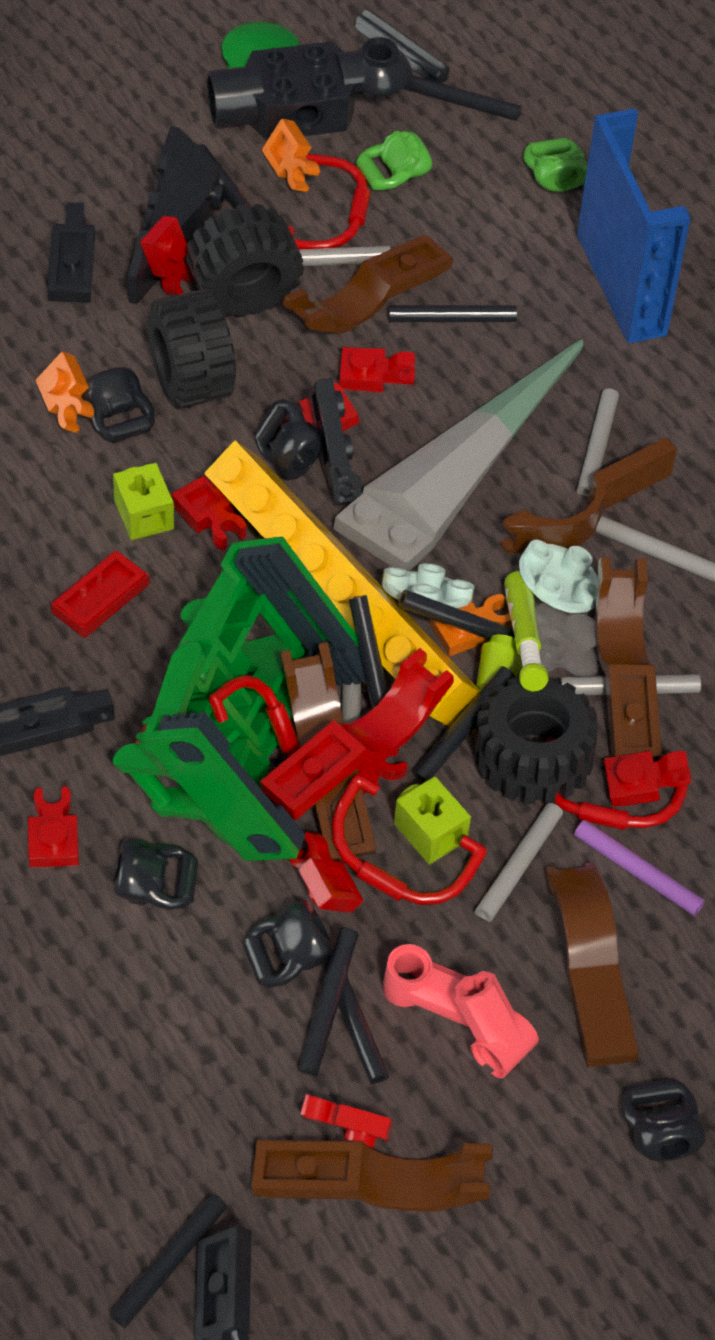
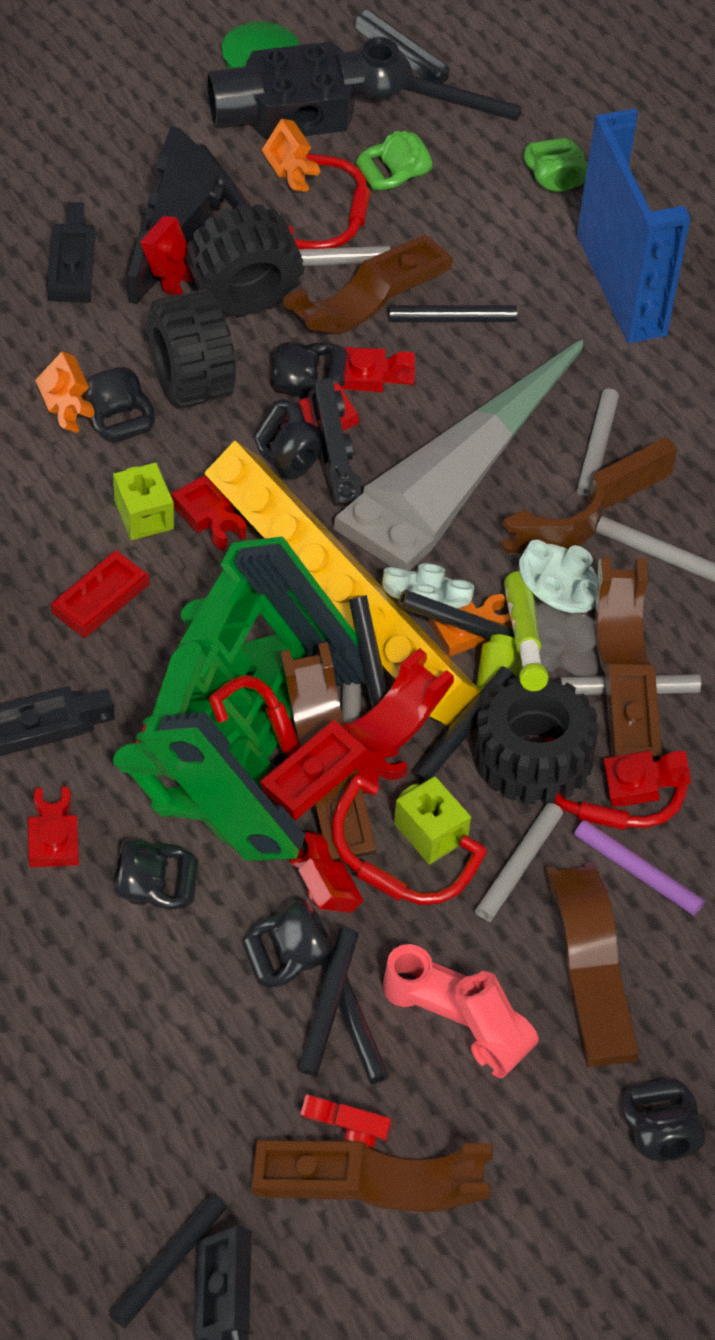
(298, 363): none -> black piece

